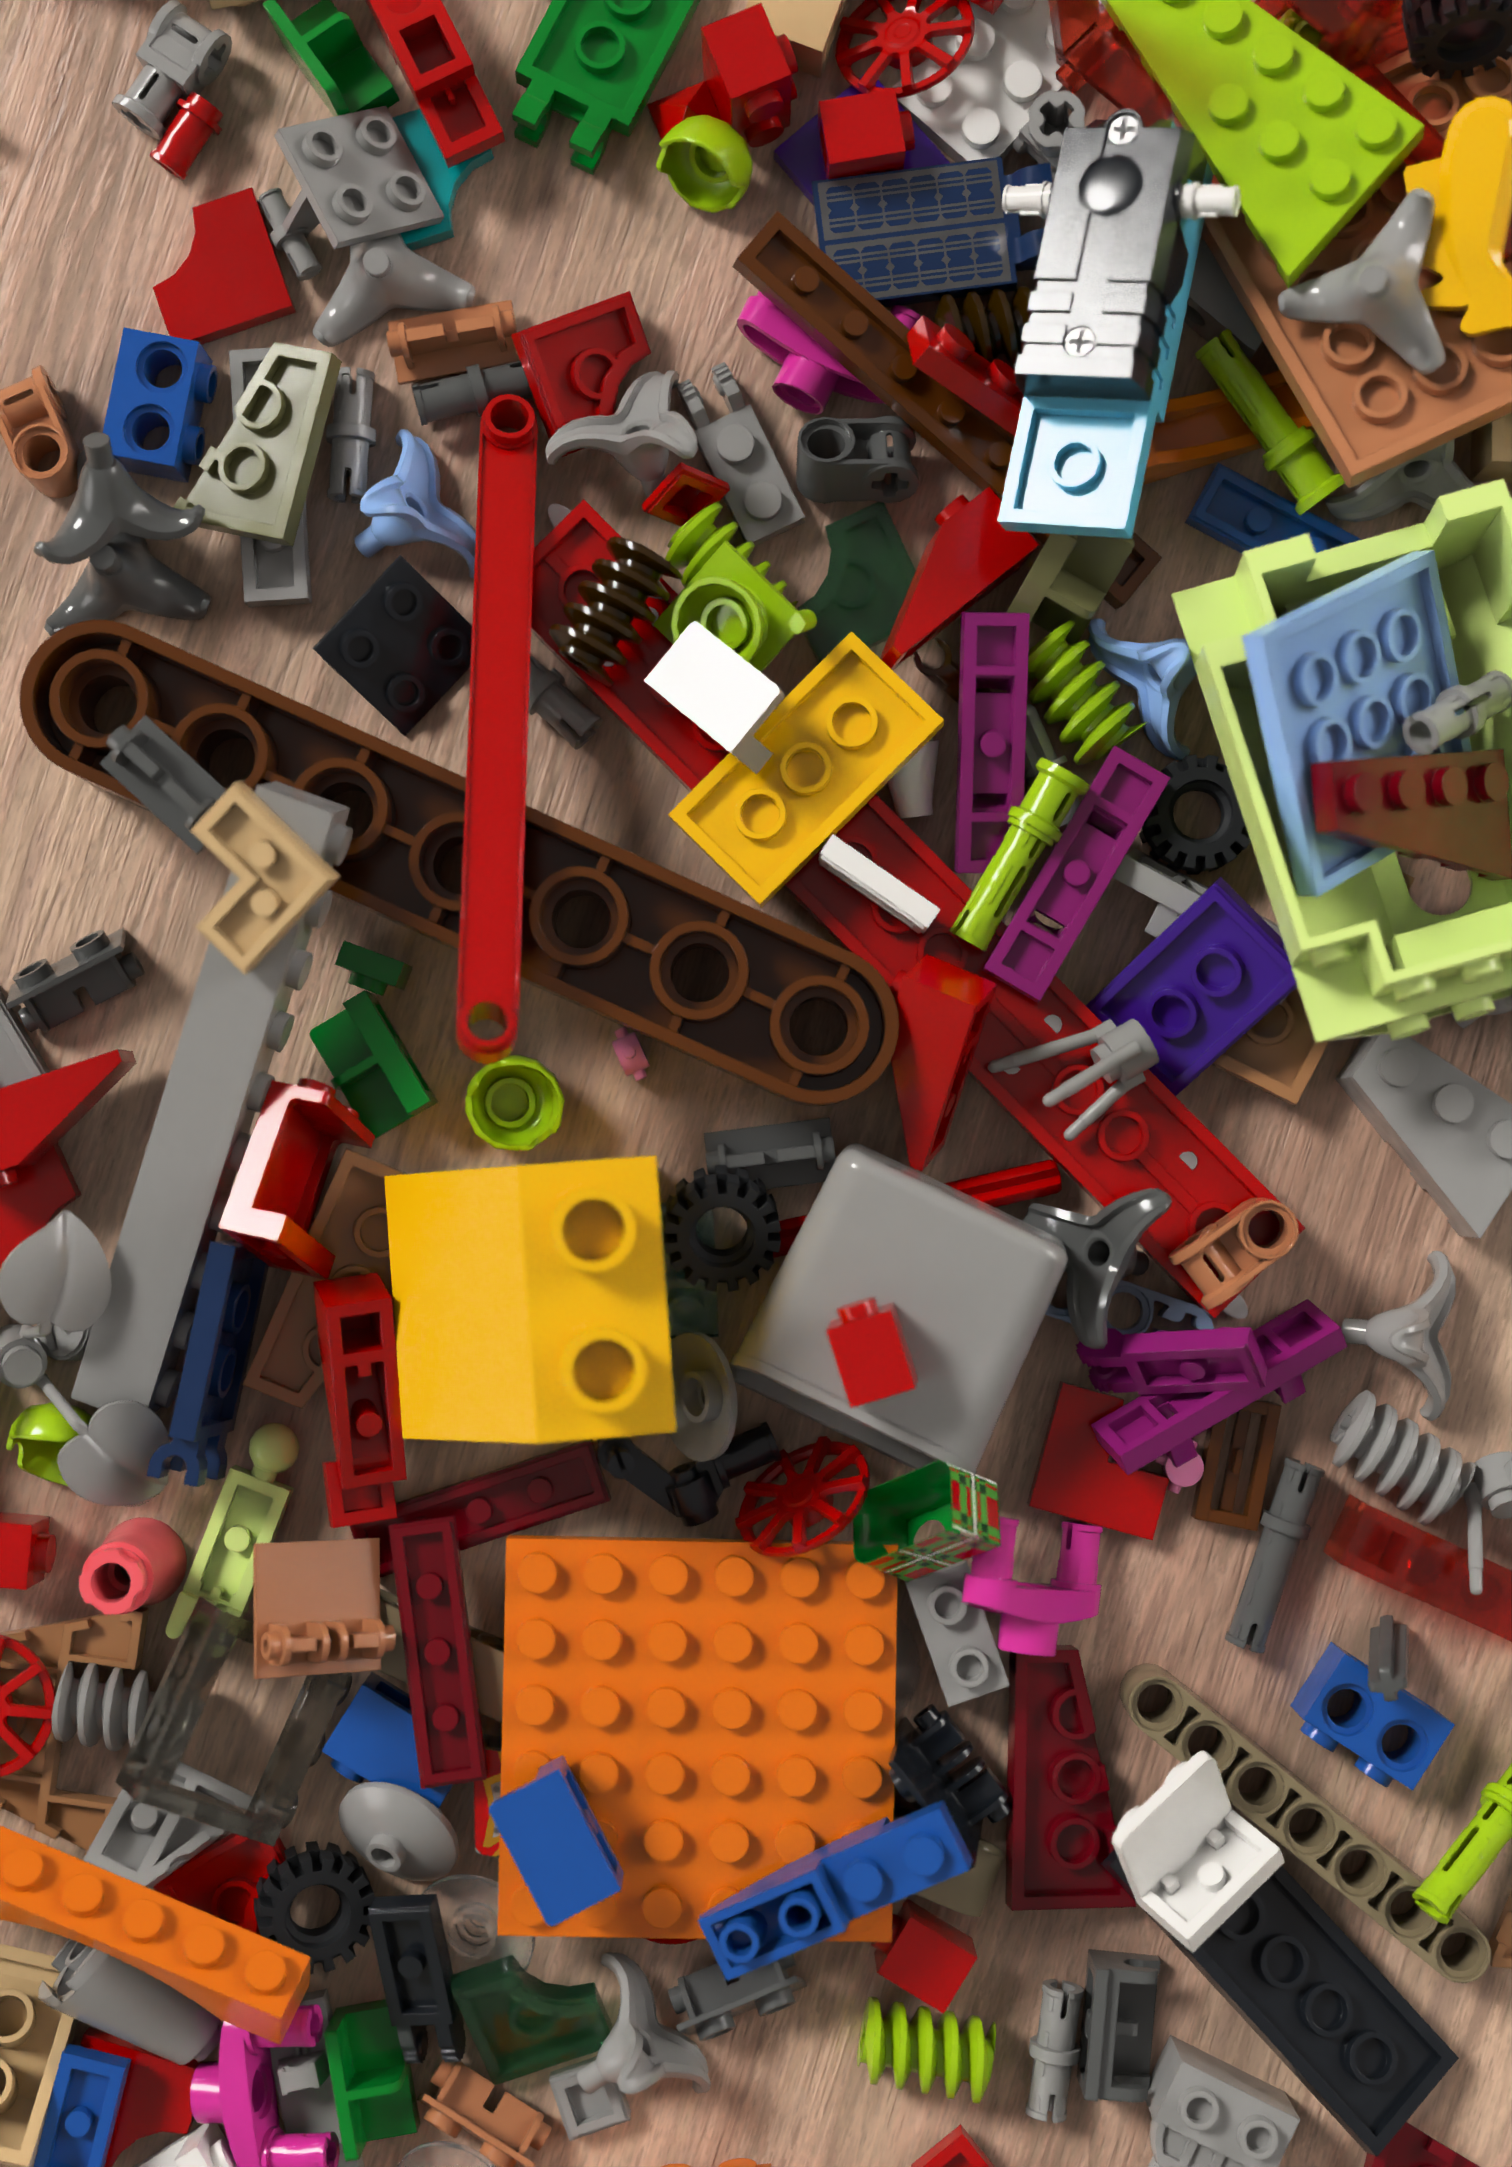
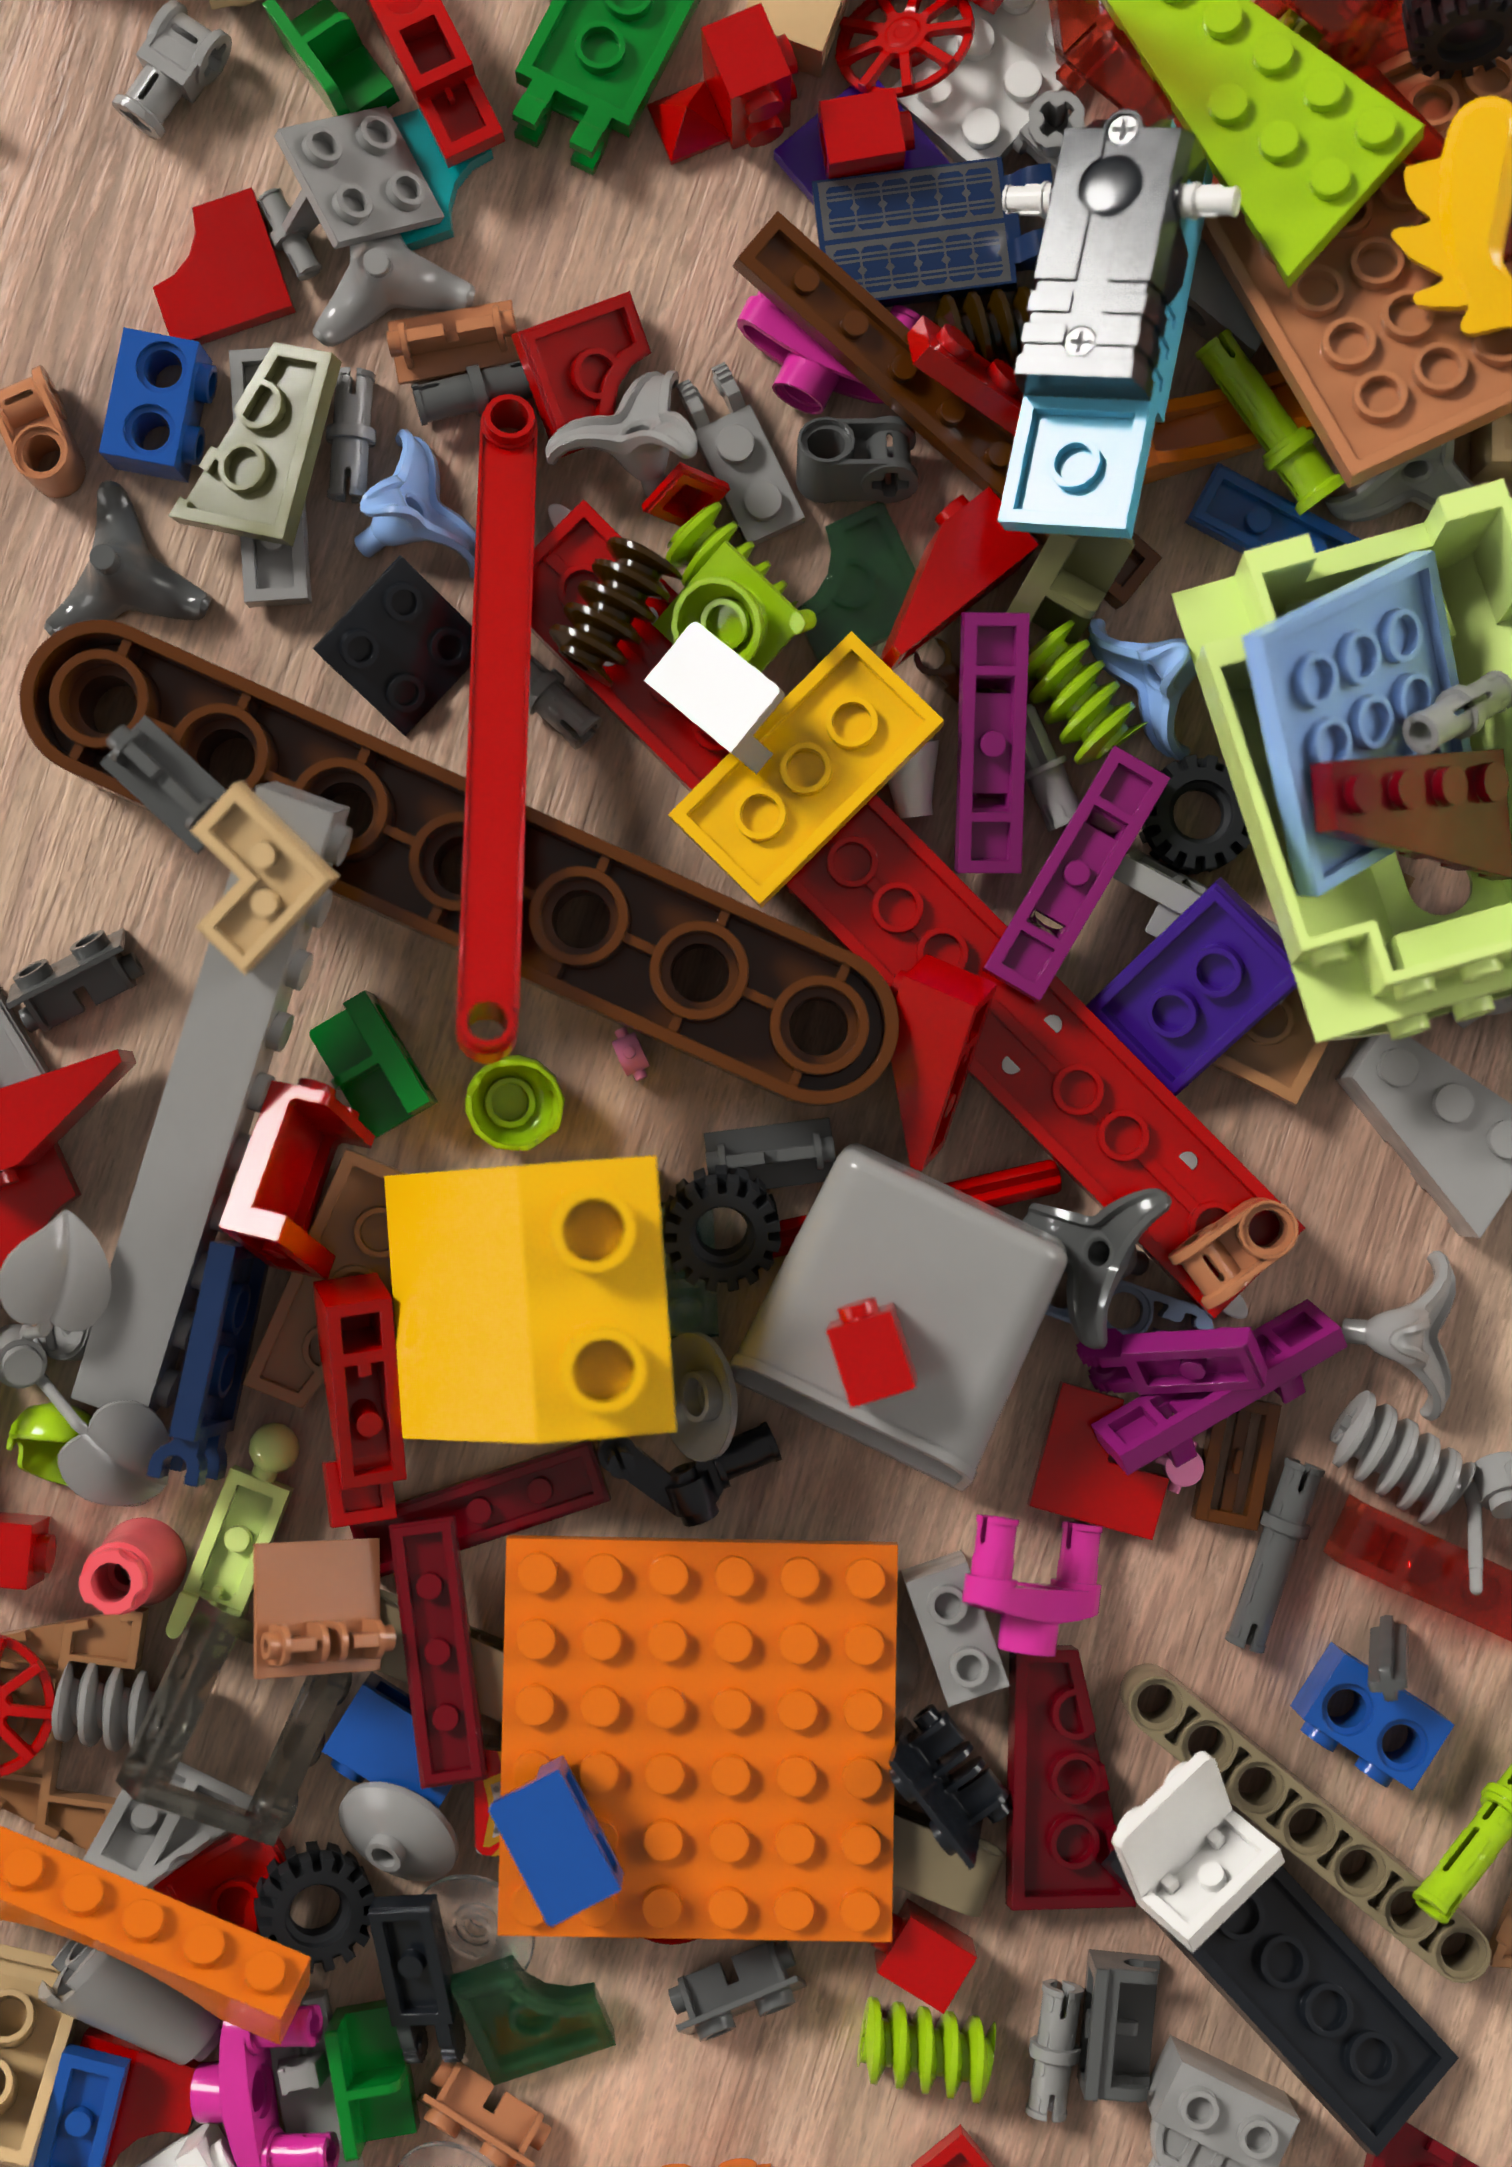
(111, 504): dark grey piece -> none
(187, 135): red pin -> none
(371, 969): green plate -> none
(587, 2112): light grey tile -> none
(639, 2046): light grey piece -> none
(706, 163): lime hair -> none
(803, 1498): red wheel -> none
(832, 1887): blue slope -> none
(877, 885): white tile -> none
(904, 1504): piece -> none
(1031, 829): lime pin -> none
(1120, 1054): light grey plant -> none
(1381, 288): light grey piece -> none

